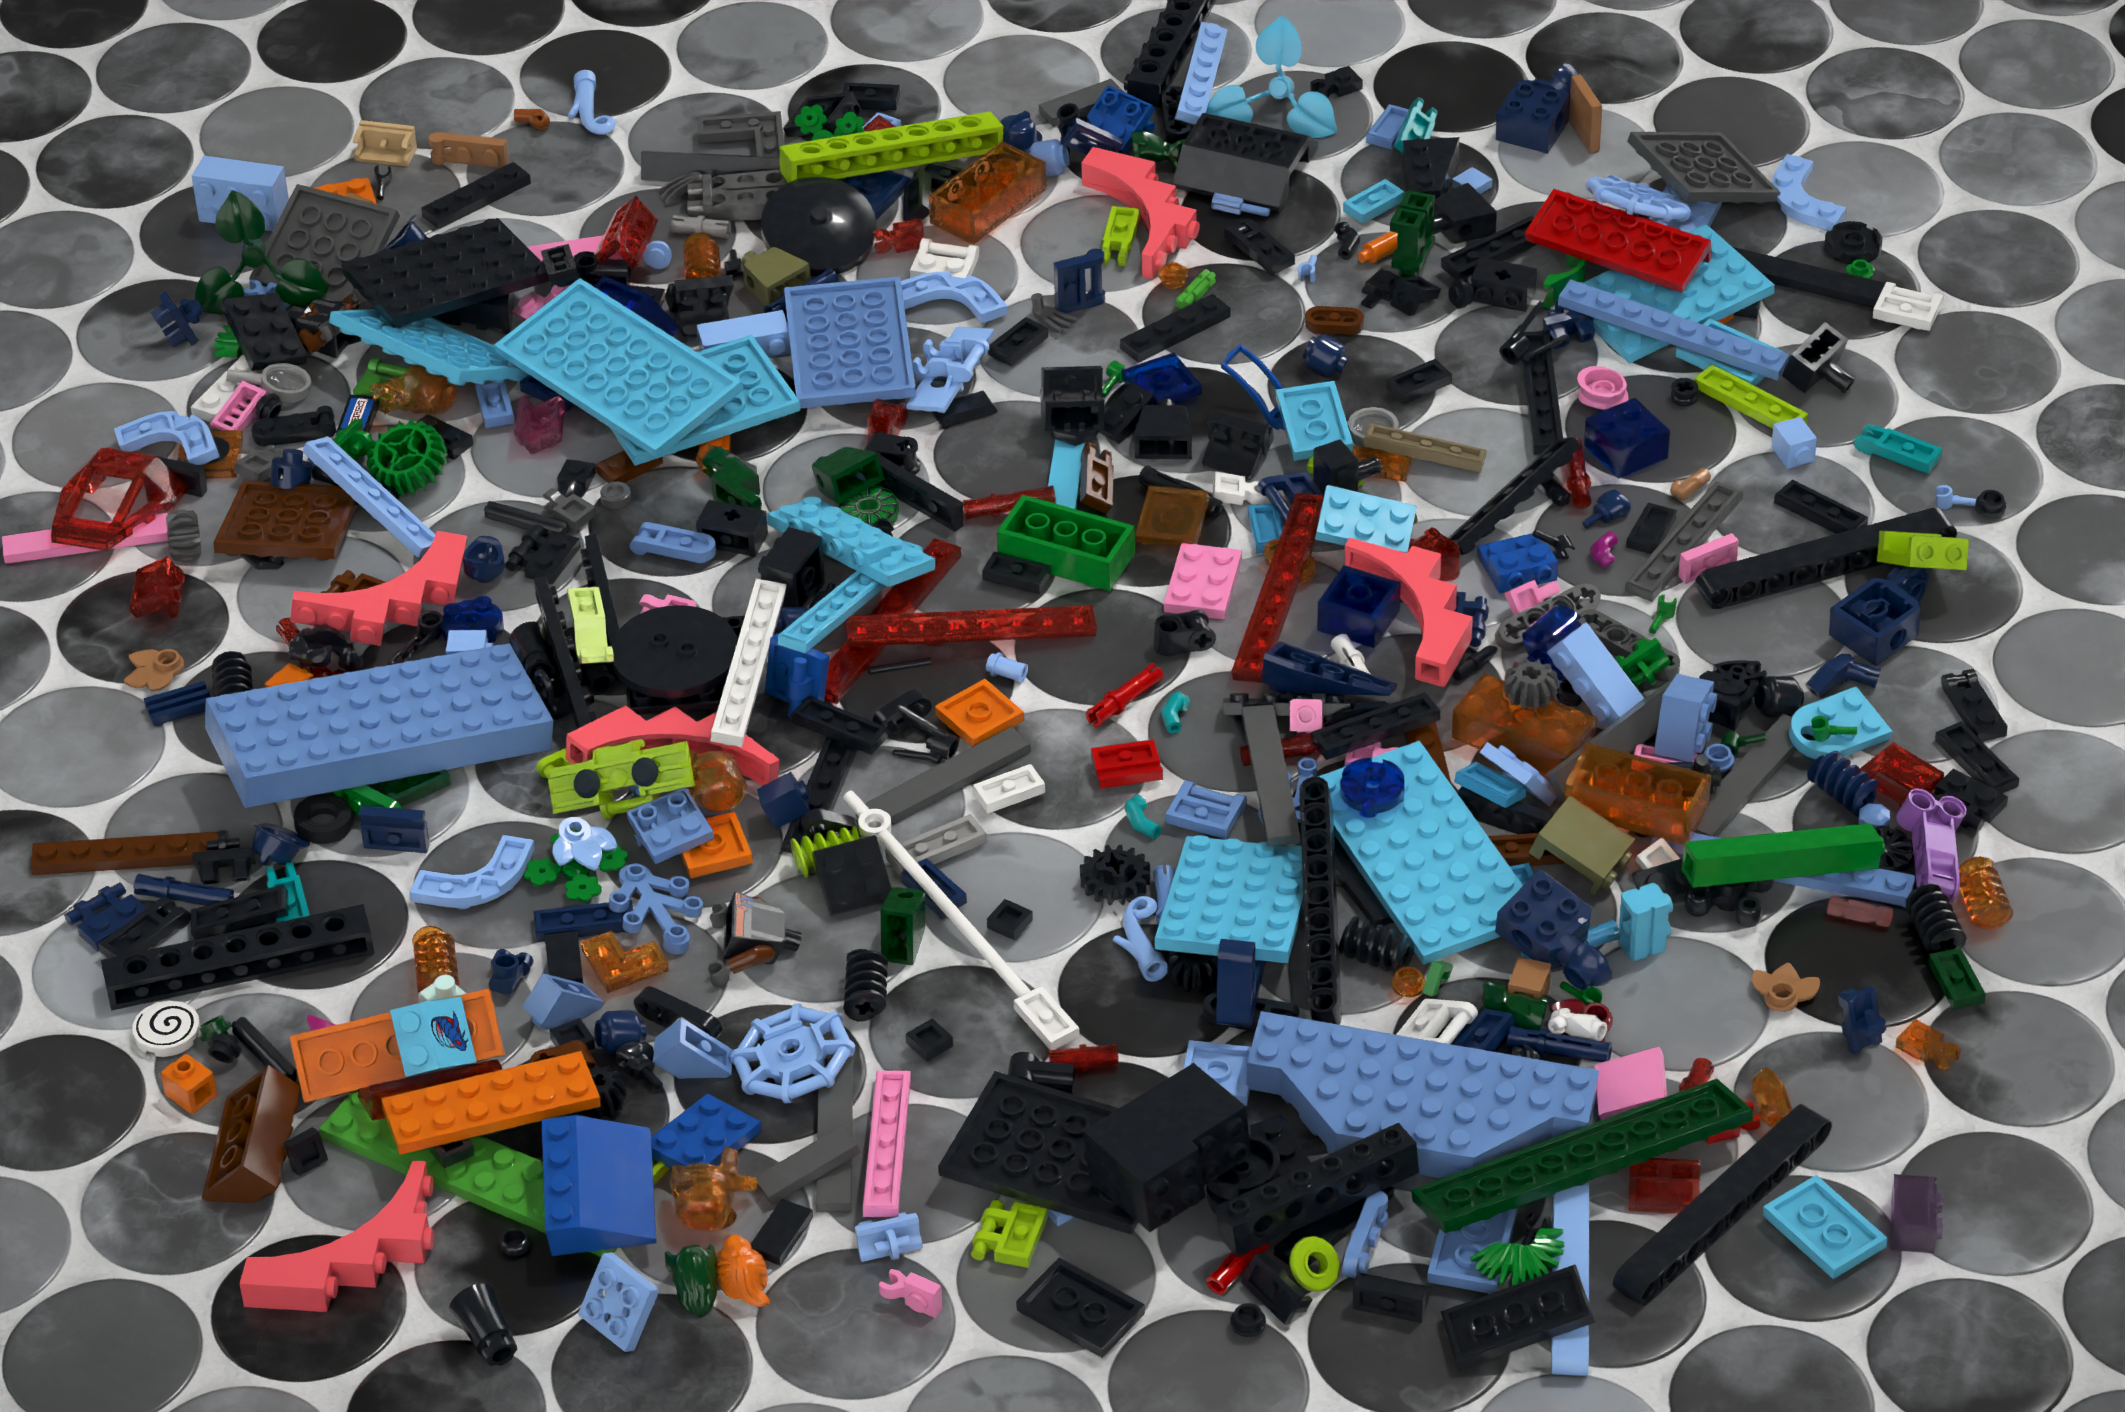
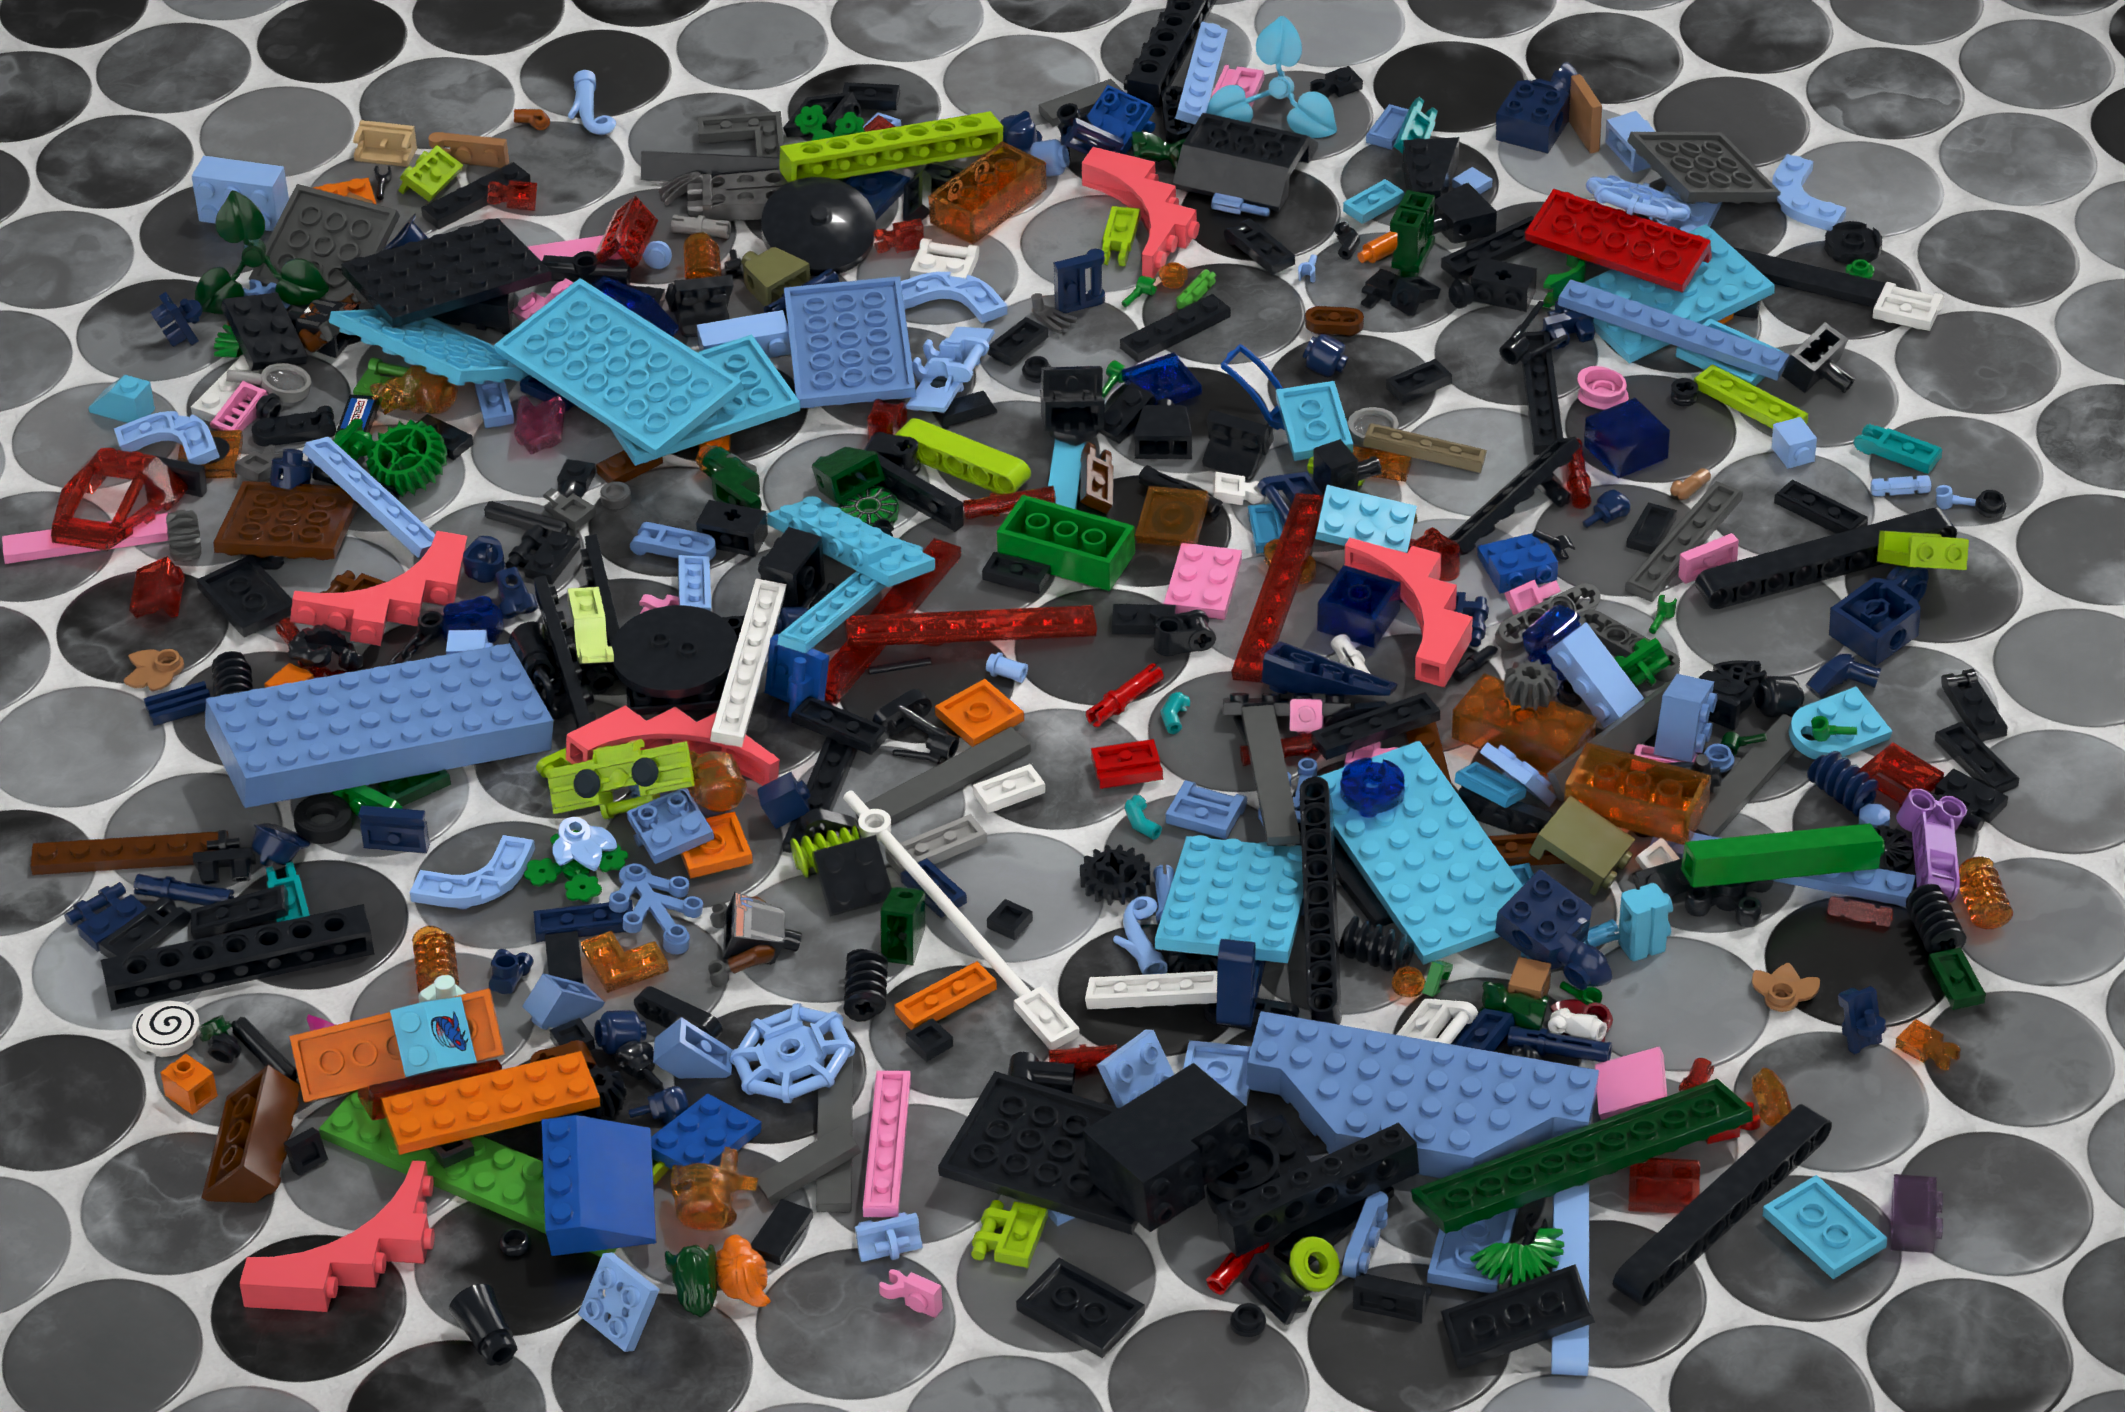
(125, 400): none -> medium azure slope
(246, 595): none -> black plate
(430, 173): none -> lime bracket
(514, 598): none -> dark blue plate
(517, 194): none -> clear red plate
(560, 265): black plate -> none
(664, 1105): none -> dark blue piece
(694, 581): none -> light blue plate
(946, 996): none -> orange plate
(966, 458): none -> lime beam
(1032, 368): none -> black plate
(1135, 1068): none -> light blue plate
(1138, 617): none -> black plate
(1143, 285): none -> green hand
(1151, 990): none -> white plate
(1246, 78): none -> bright pink plate
(1601, 548): magenta arm -> none
(1616, 138): none -> light blue brick
(1900, 485): none -> light blue axle

